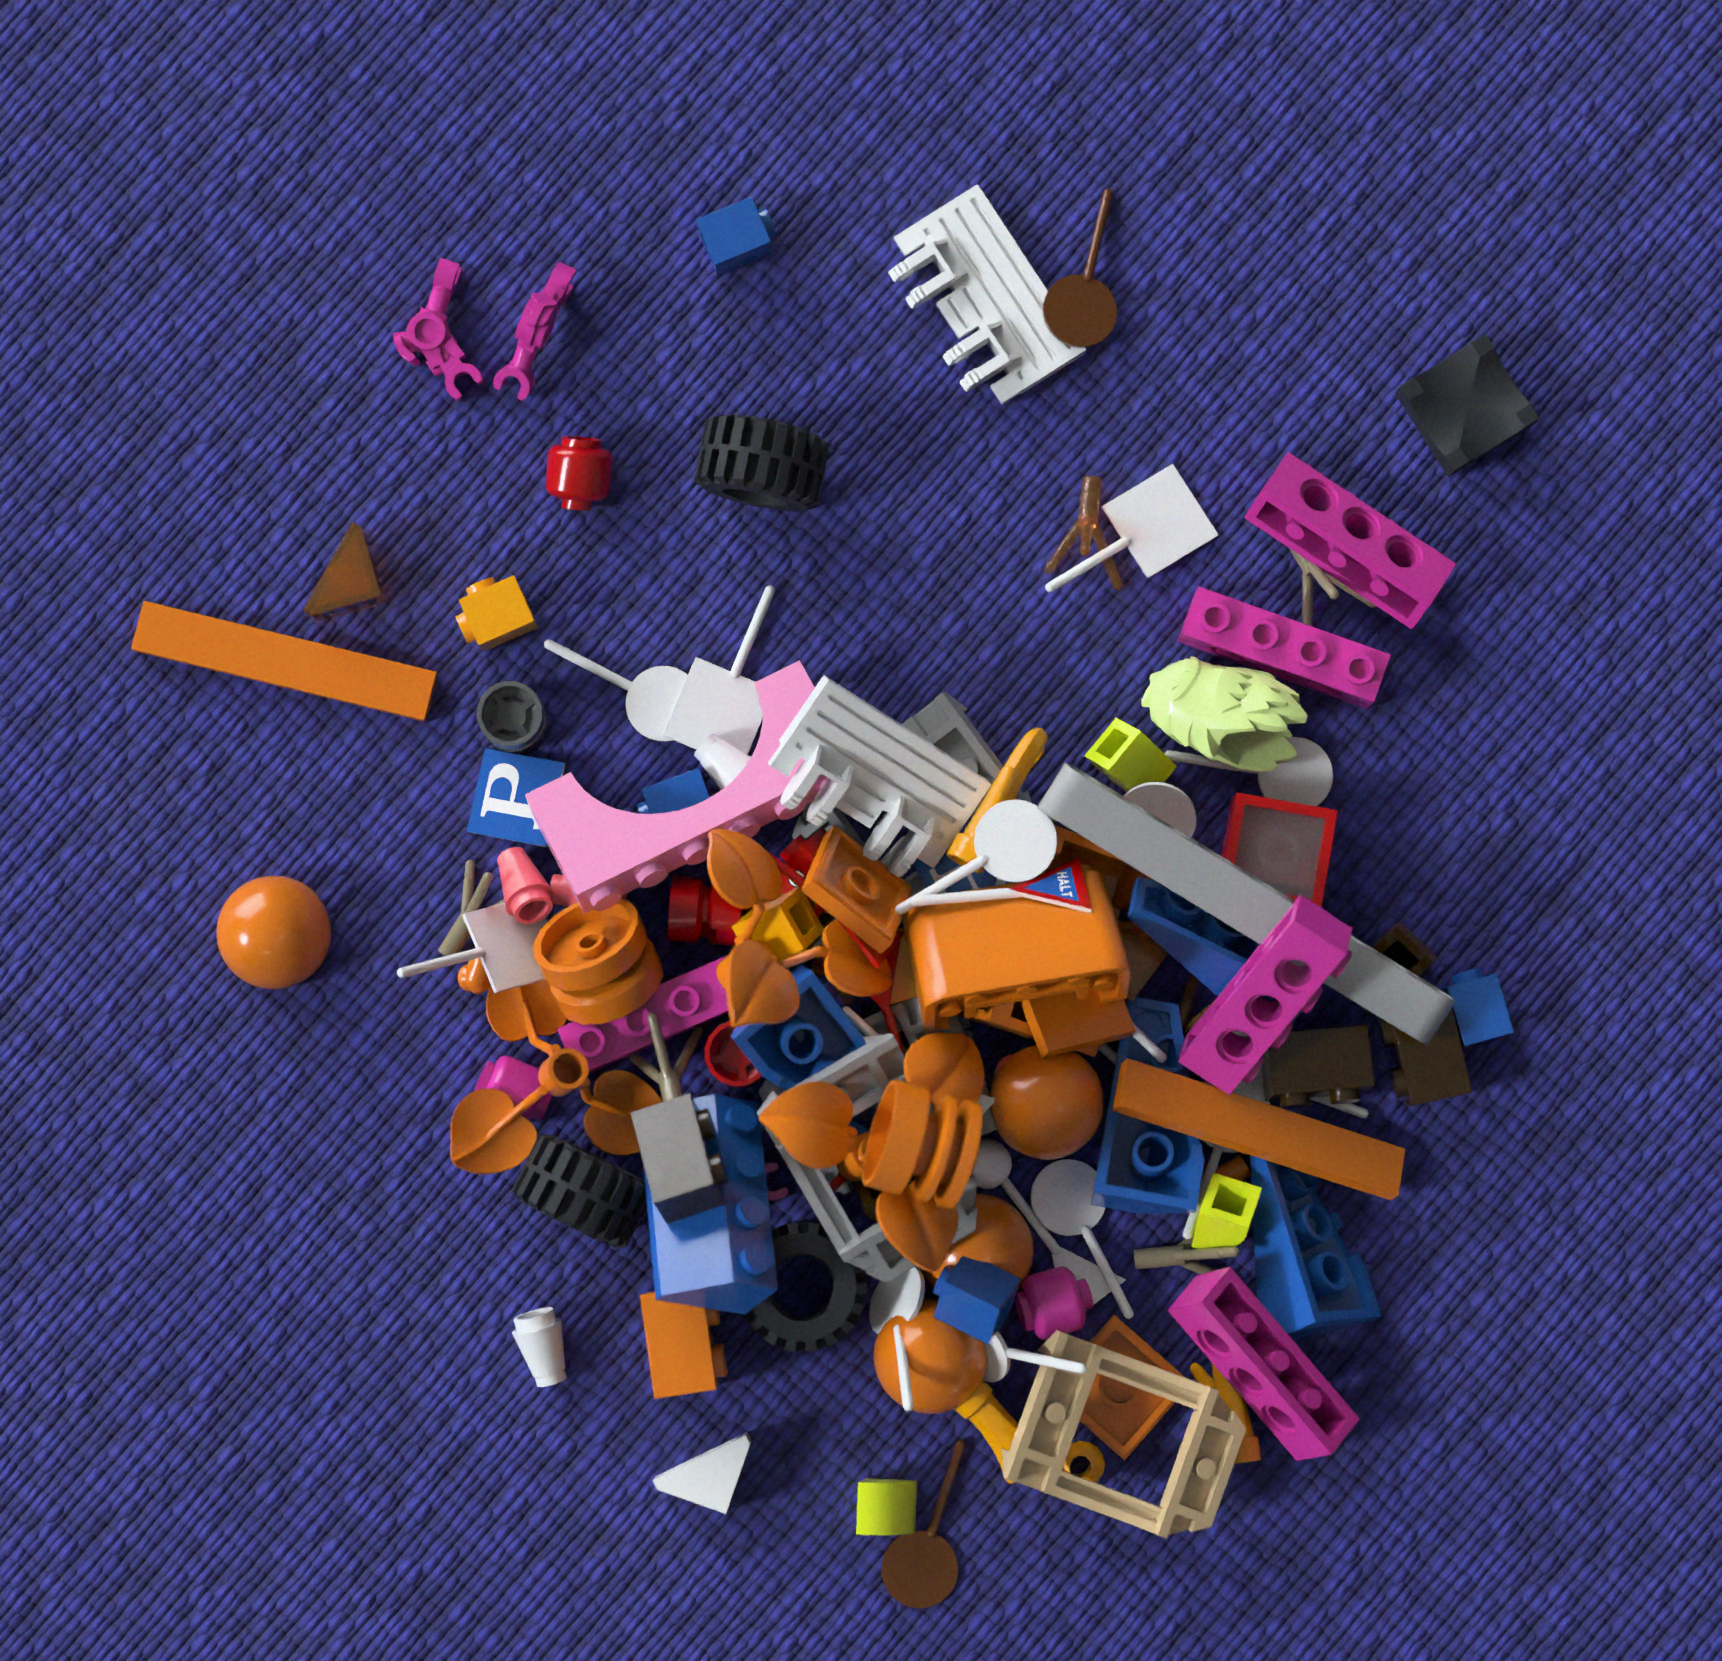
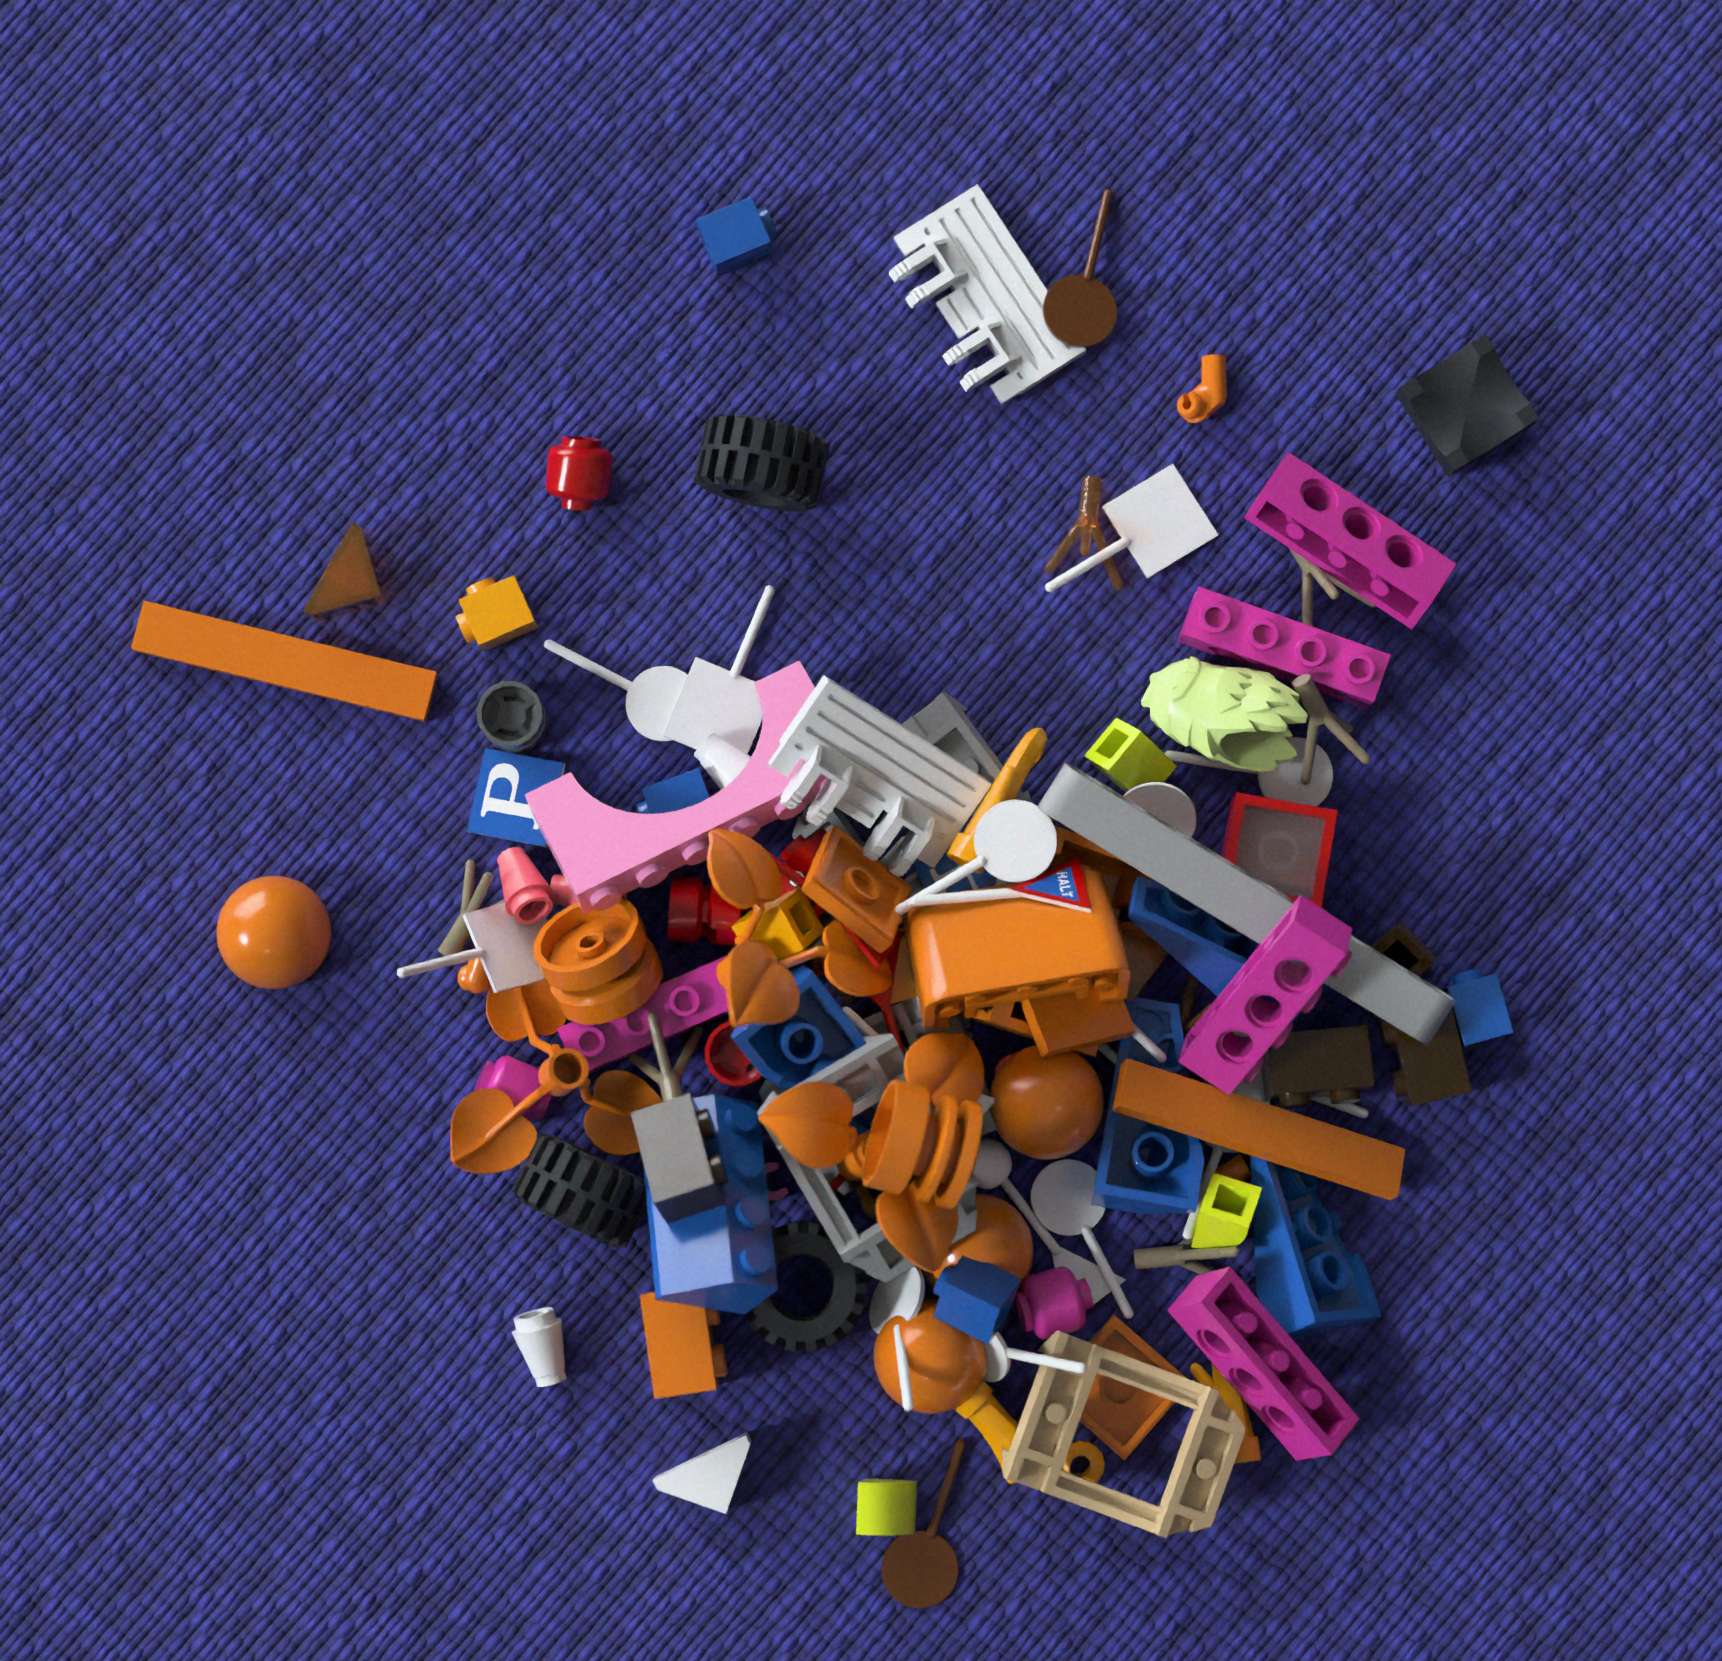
(431, 335): dark pink piece -> none
(536, 327): dark pink piece -> none
(1208, 395): none -> orange arm
(1319, 715): none -> dark tan plant

